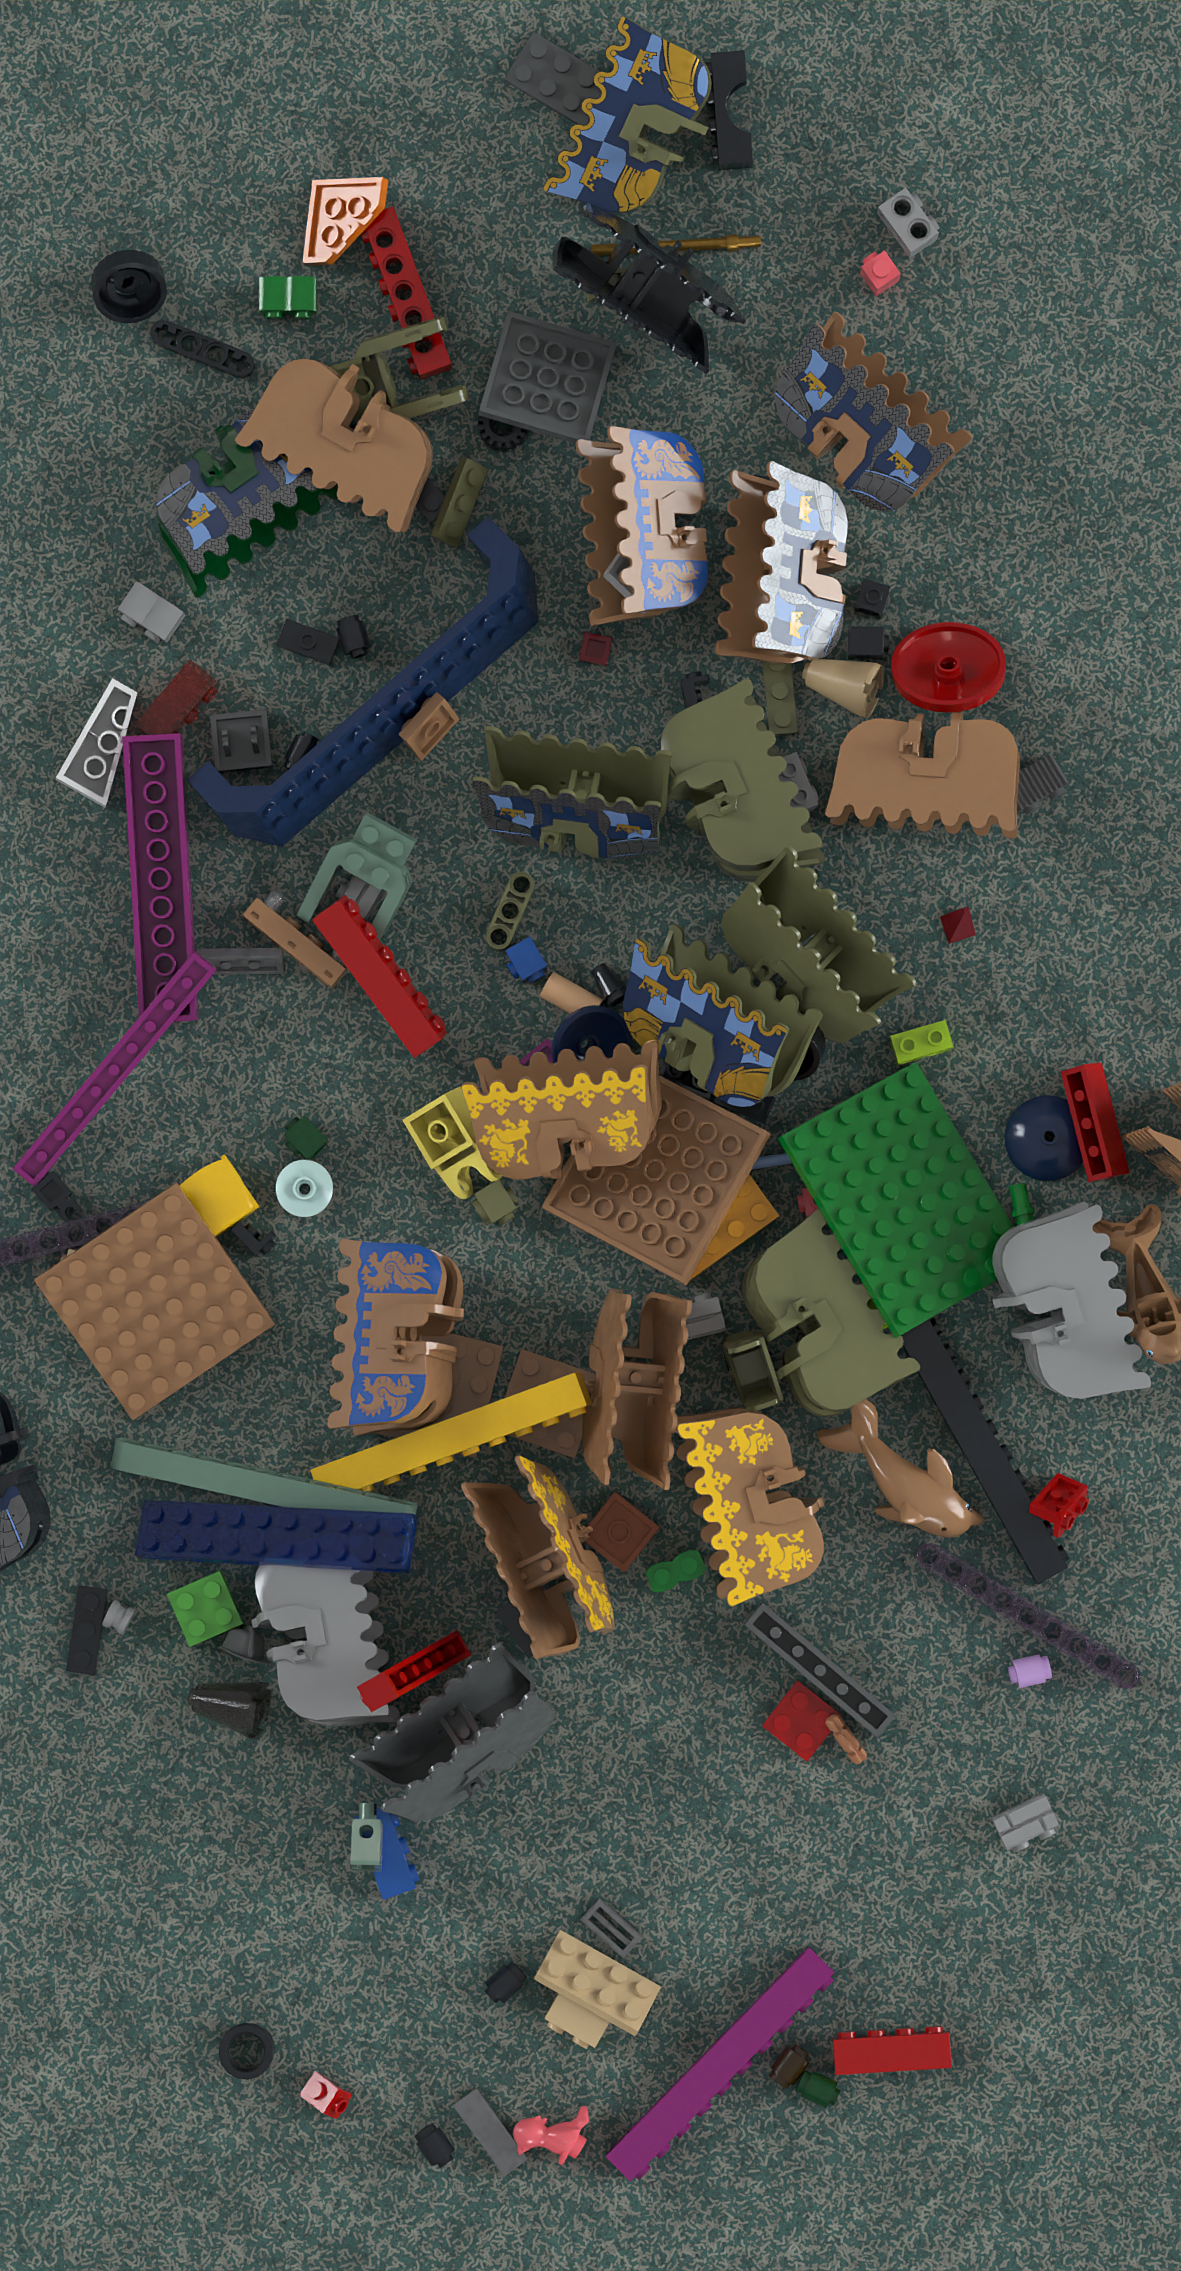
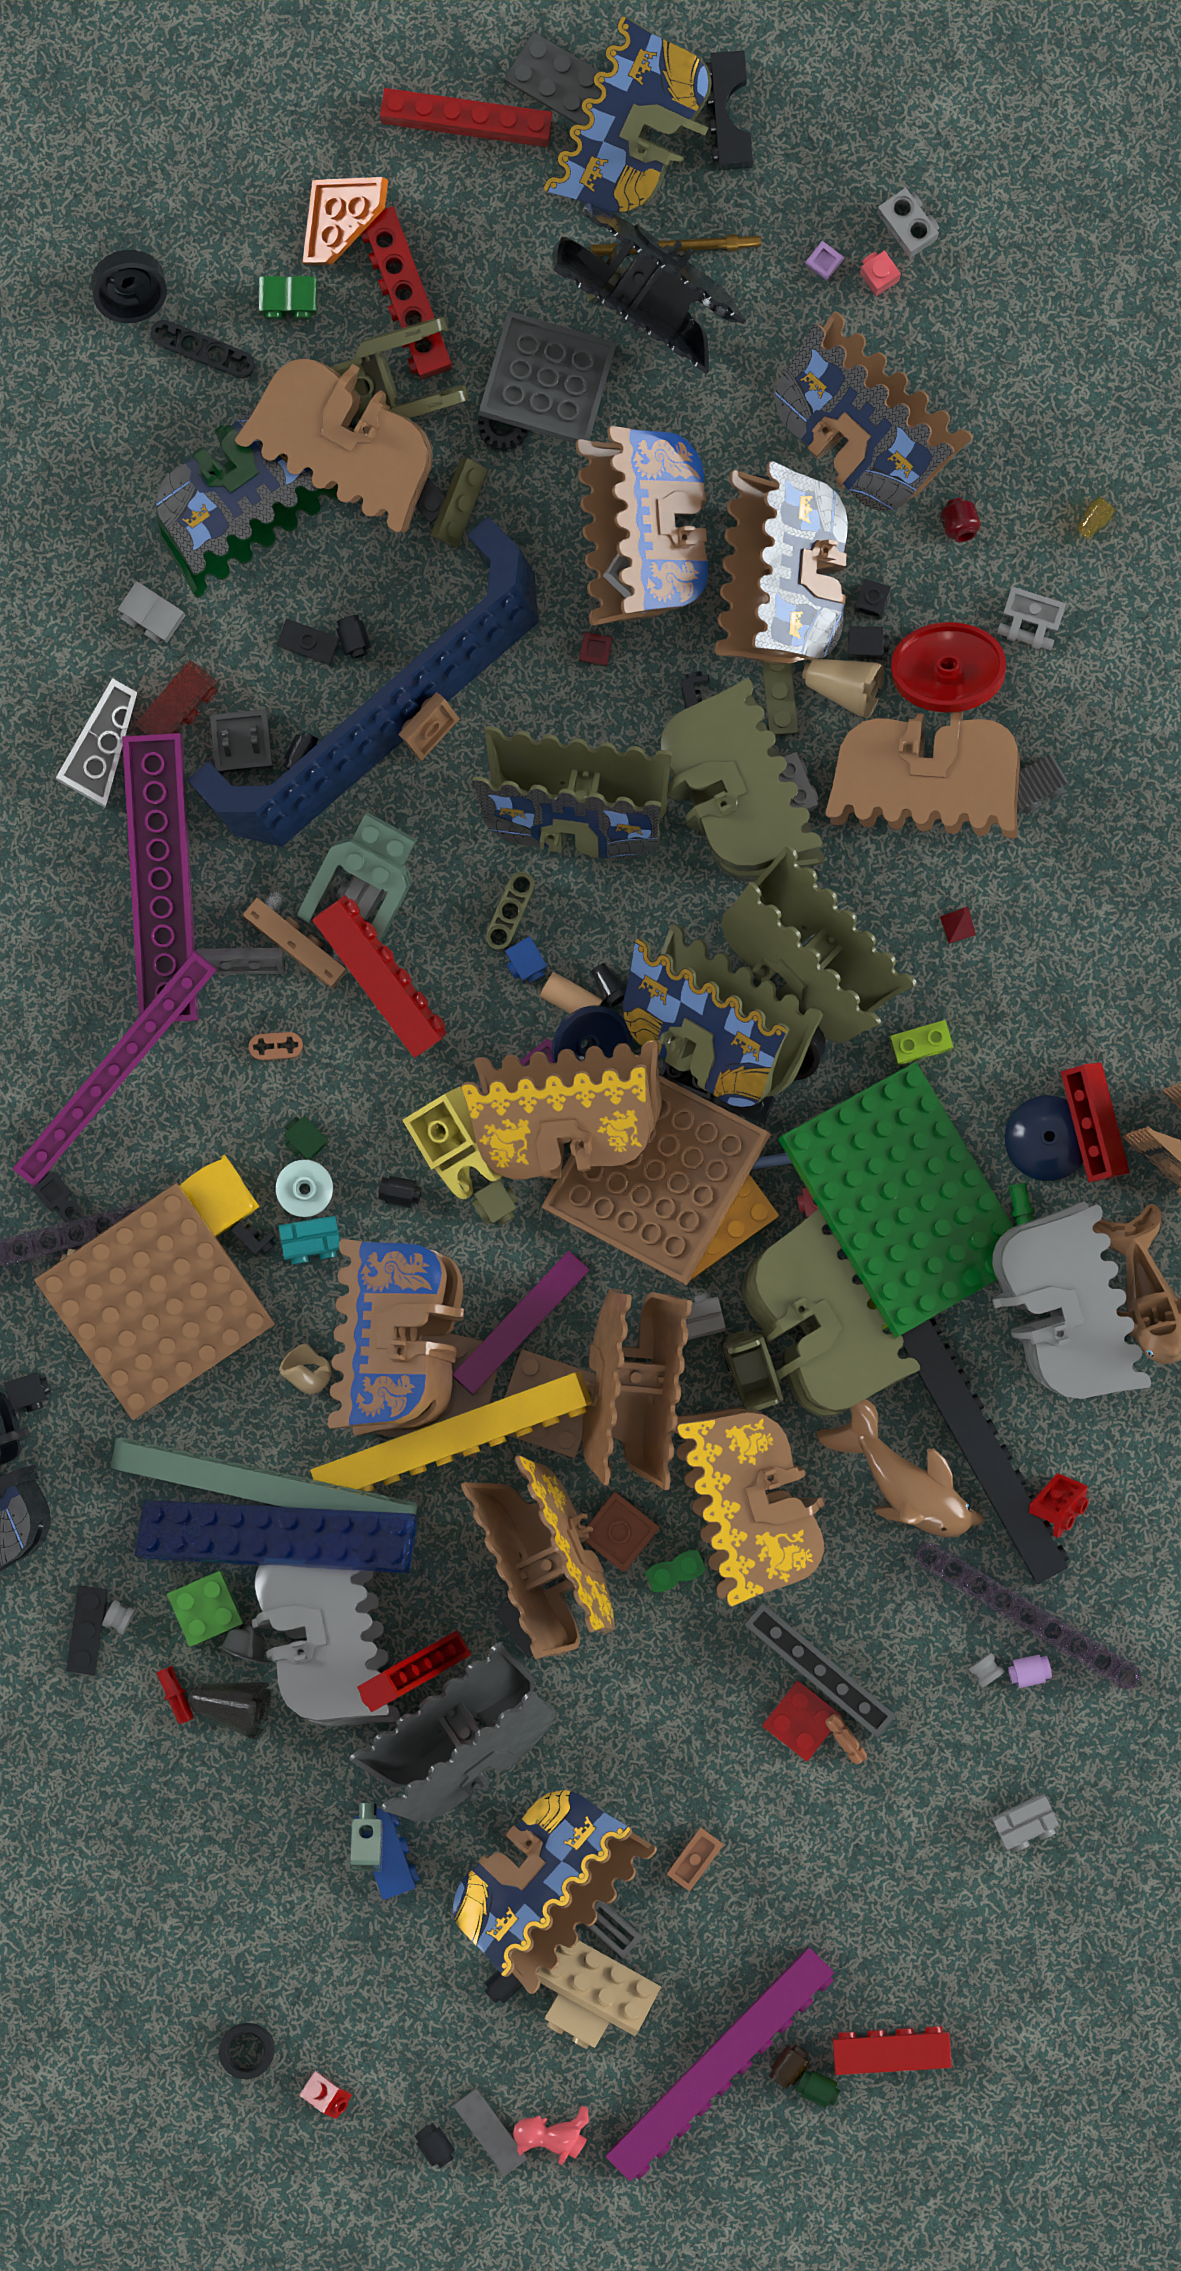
(28, 1392): none -> black brick
(175, 1695): none -> red axle
(276, 1053): none -> nougat beam
(301, 1376): none -> tan hair
(310, 1239): none -> teal brick
(399, 1191): none -> black brick
(466, 117): none -> red brick
(520, 1322): none -> magenta tile
(532, 1909): none -> animal
(695, 1859): none -> nougat plate
(824, 261): none -> lavender tile
(960, 520): none -> dark red head
(986, 1670): none -> light grey wheel
(1033, 610): none -> light grey plate
(1095, 517): none -> clear yellow cone

